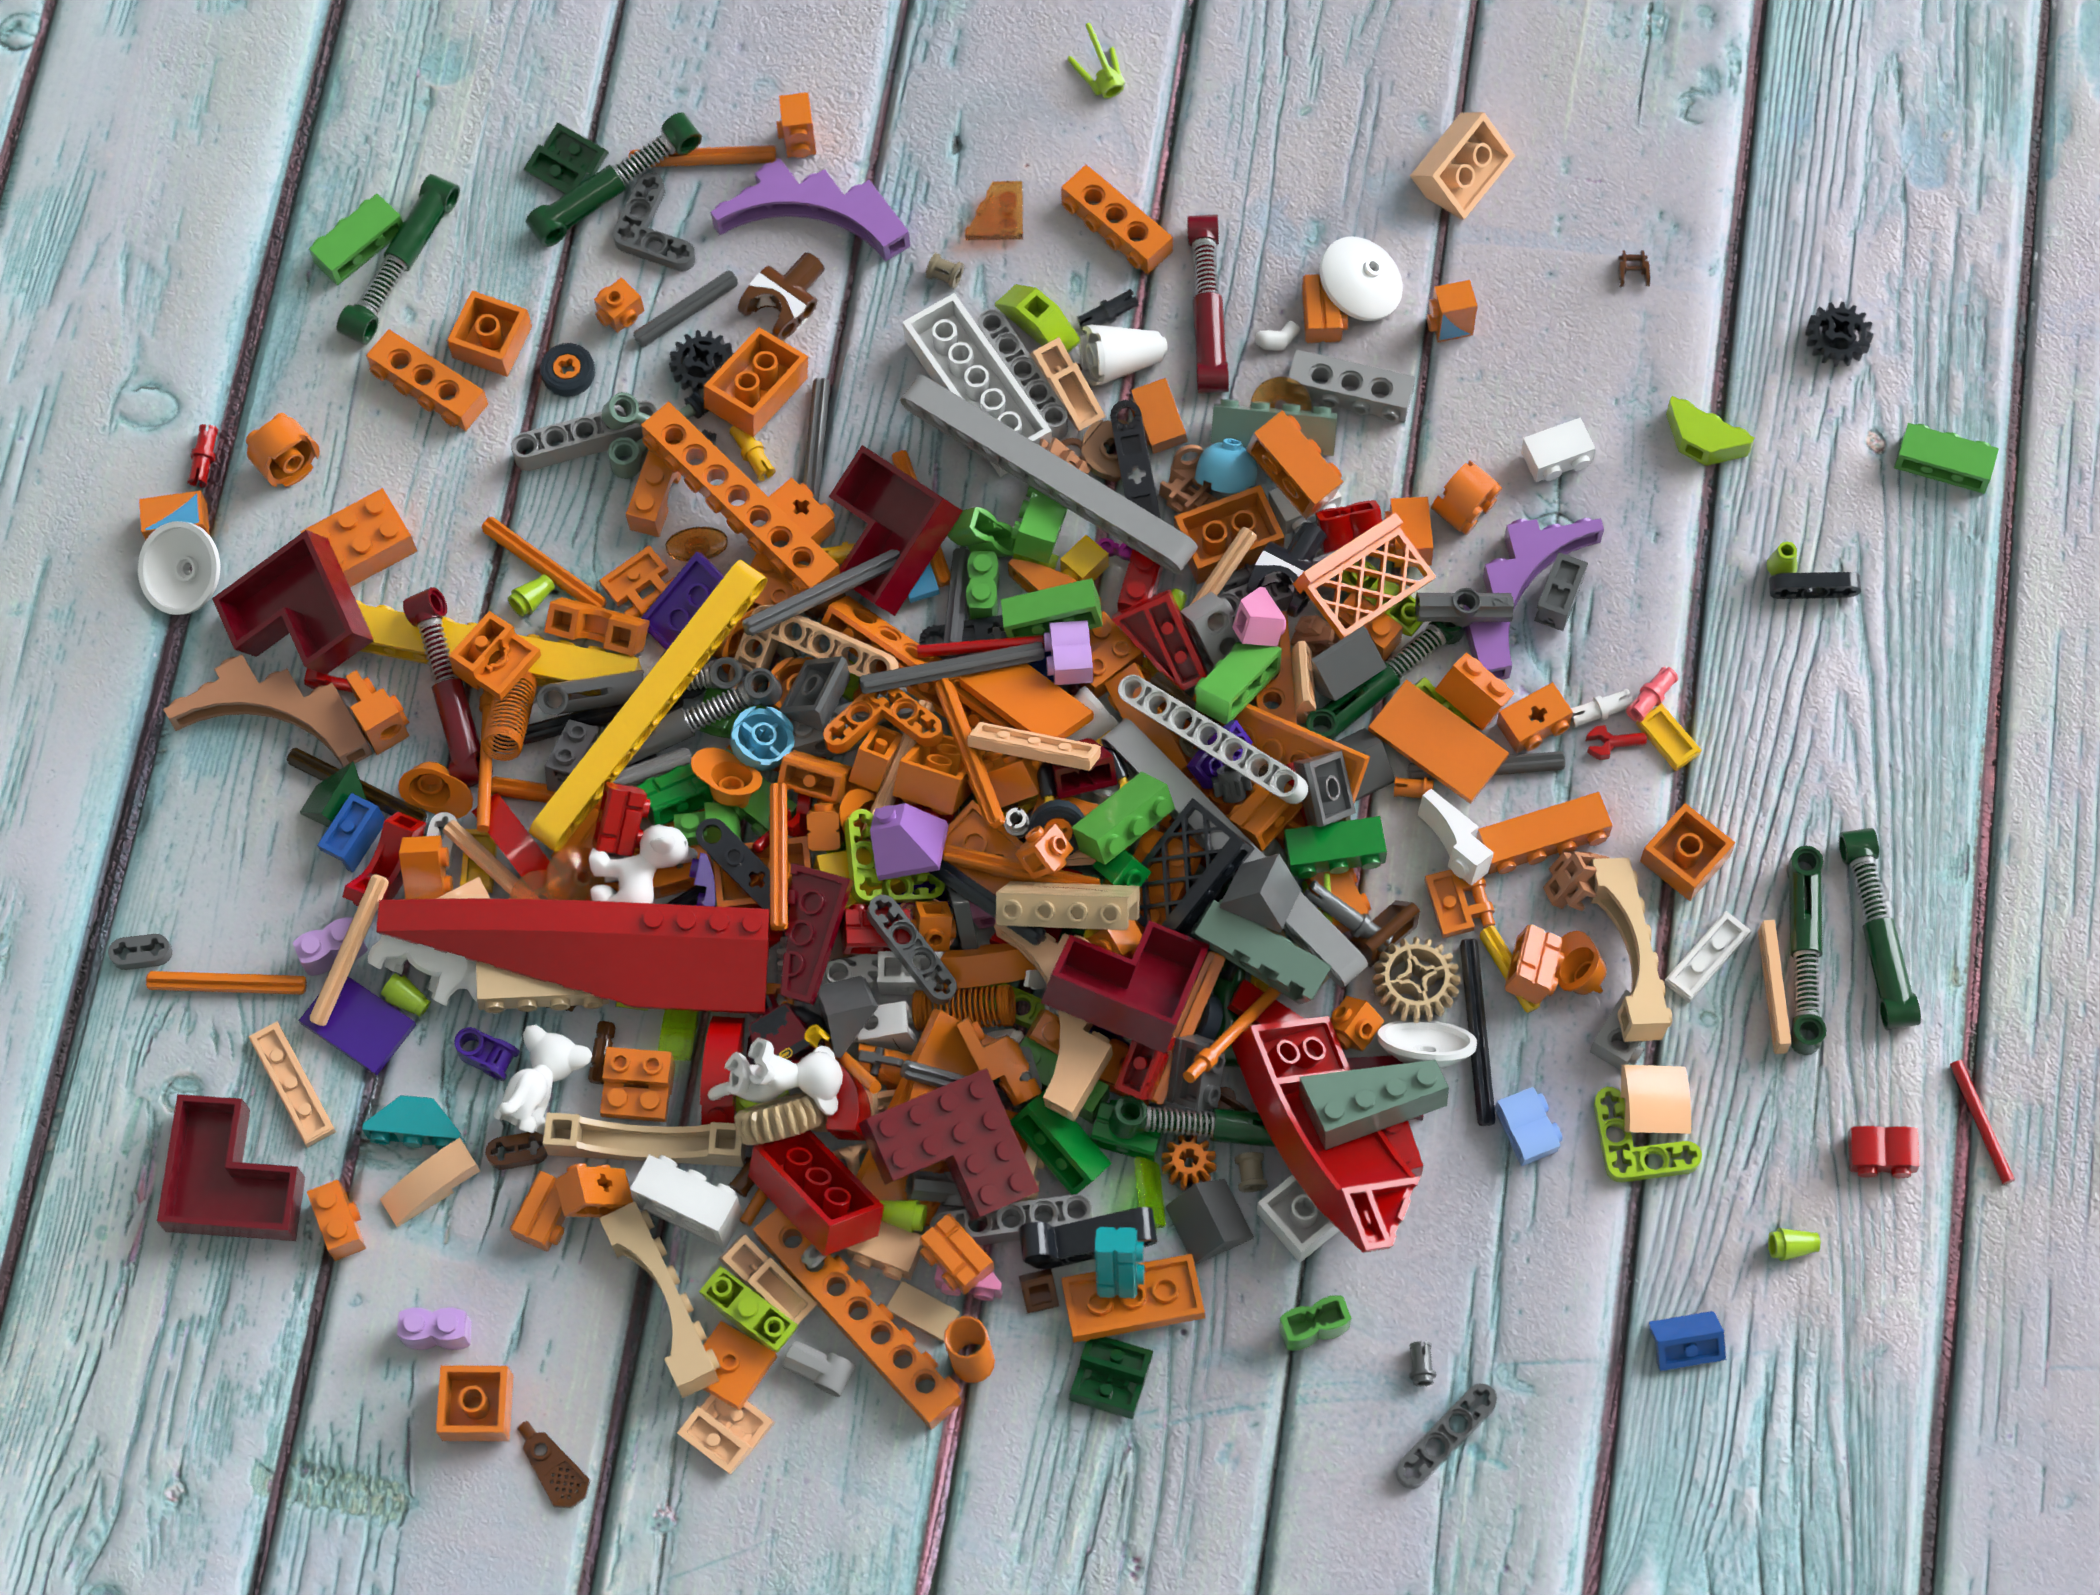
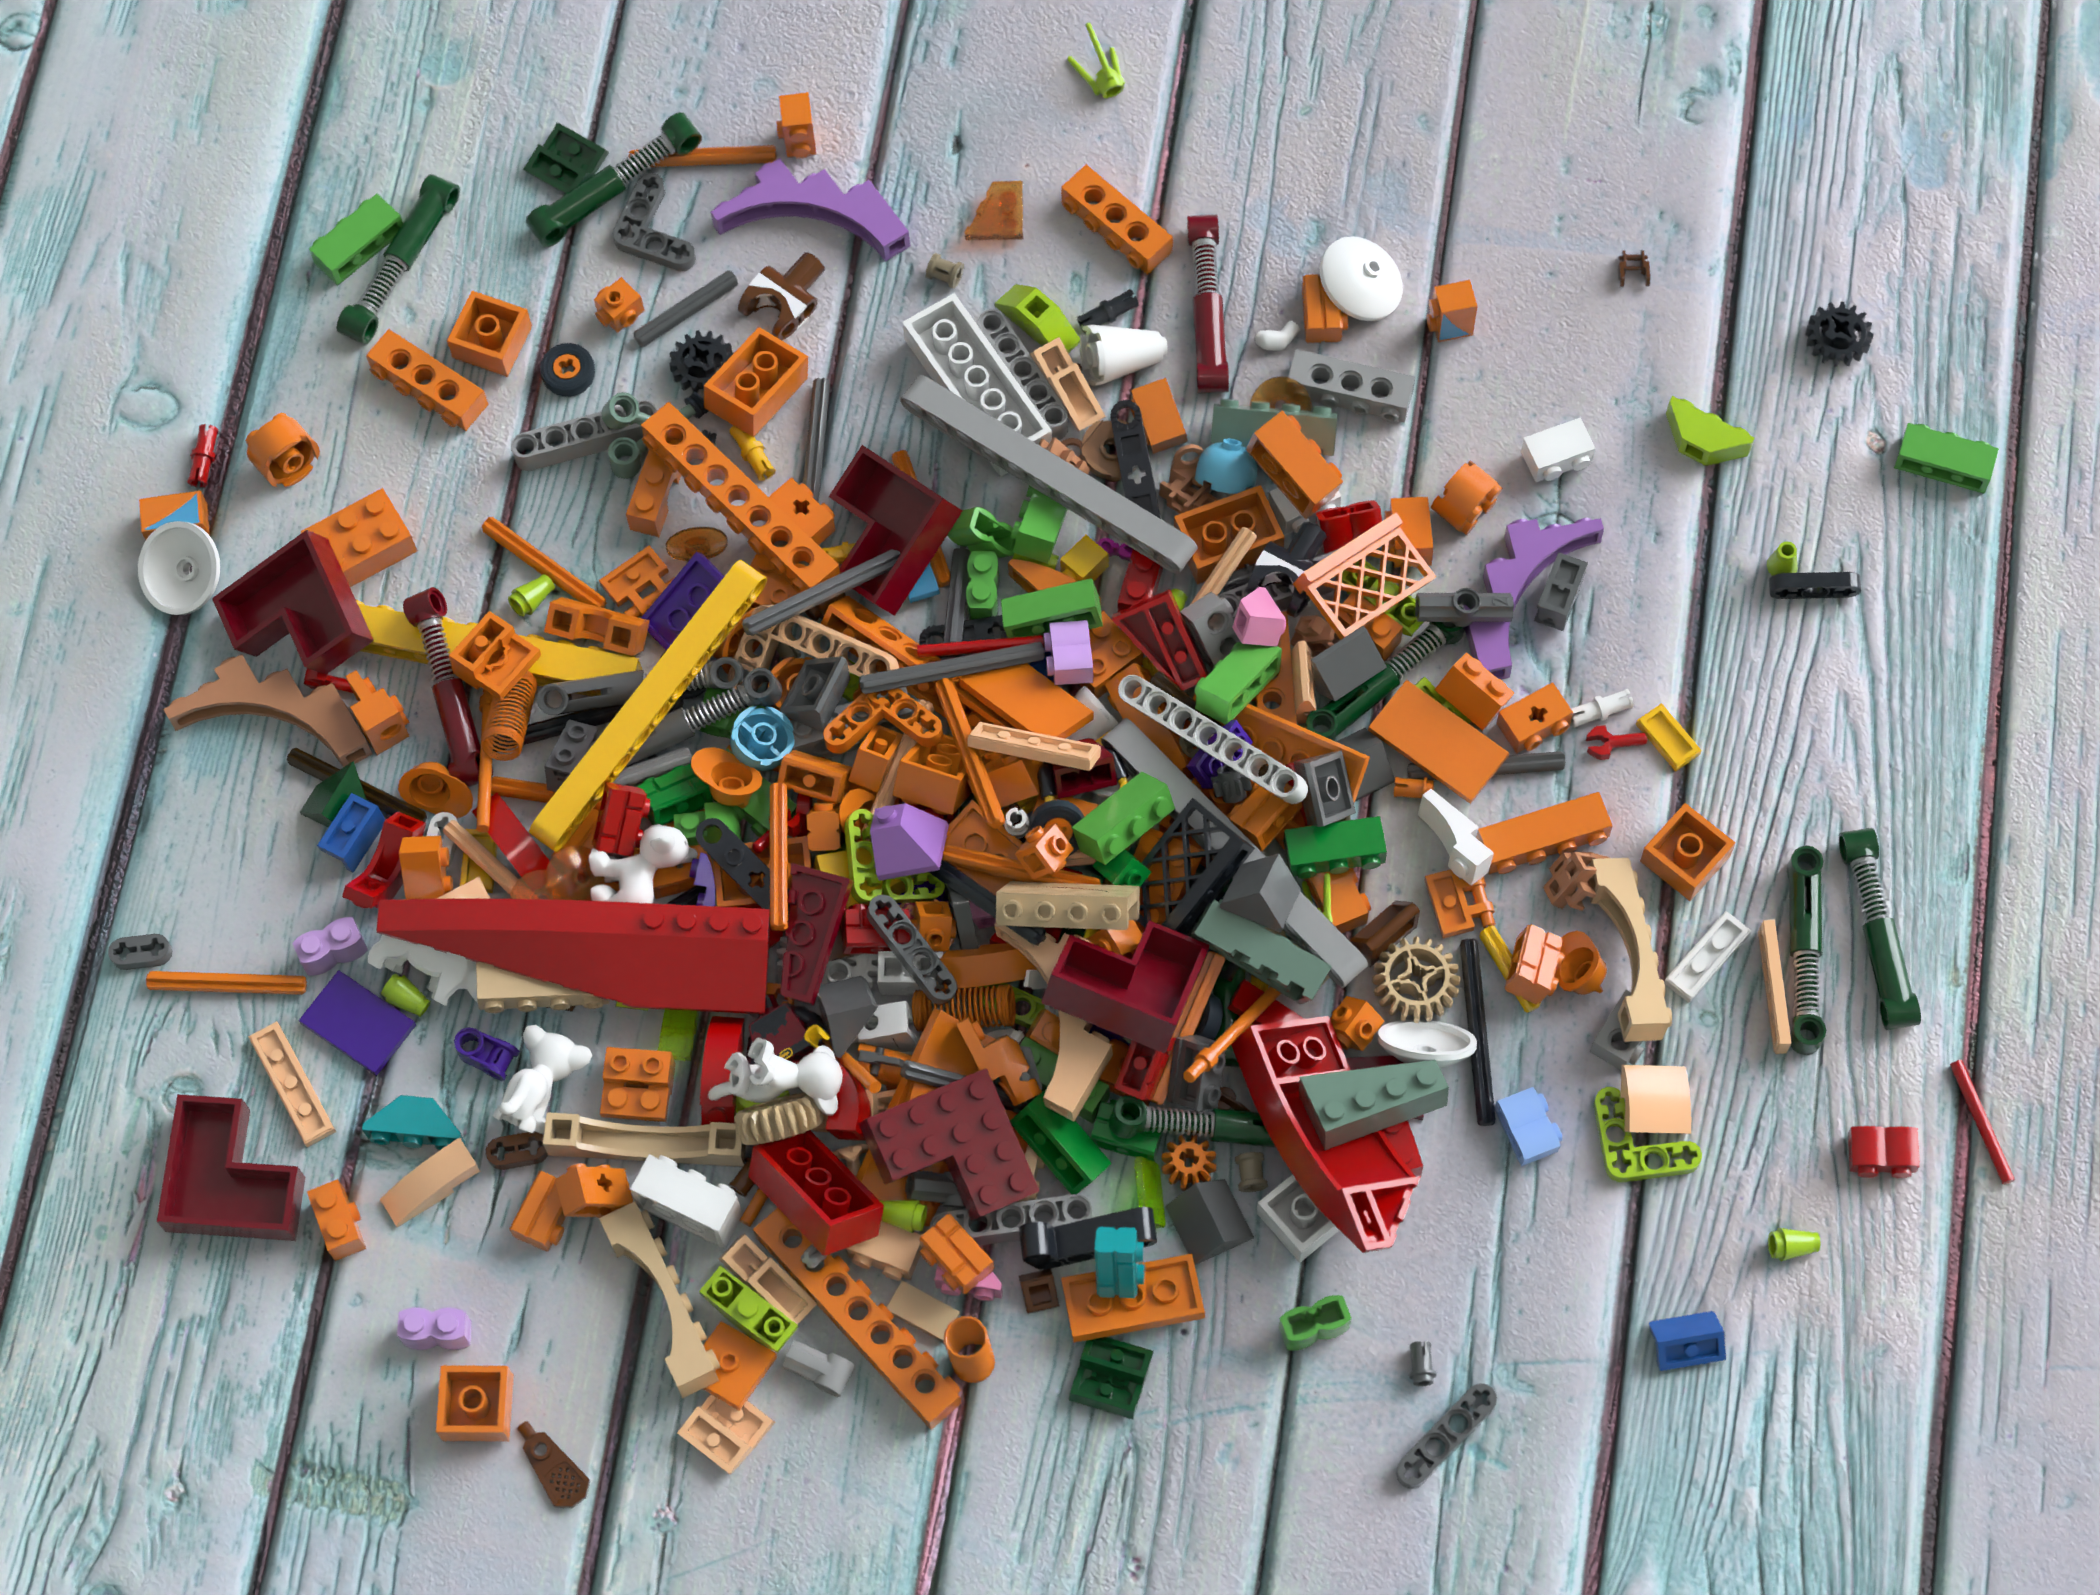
(349, 950): light nougat axle -> none
(605, 1032): reddish brown axle -> none
(1358, 923): dark grey pin -> none
(1463, 164): light nougat slope -> none
(1652, 694): coral pin -> none

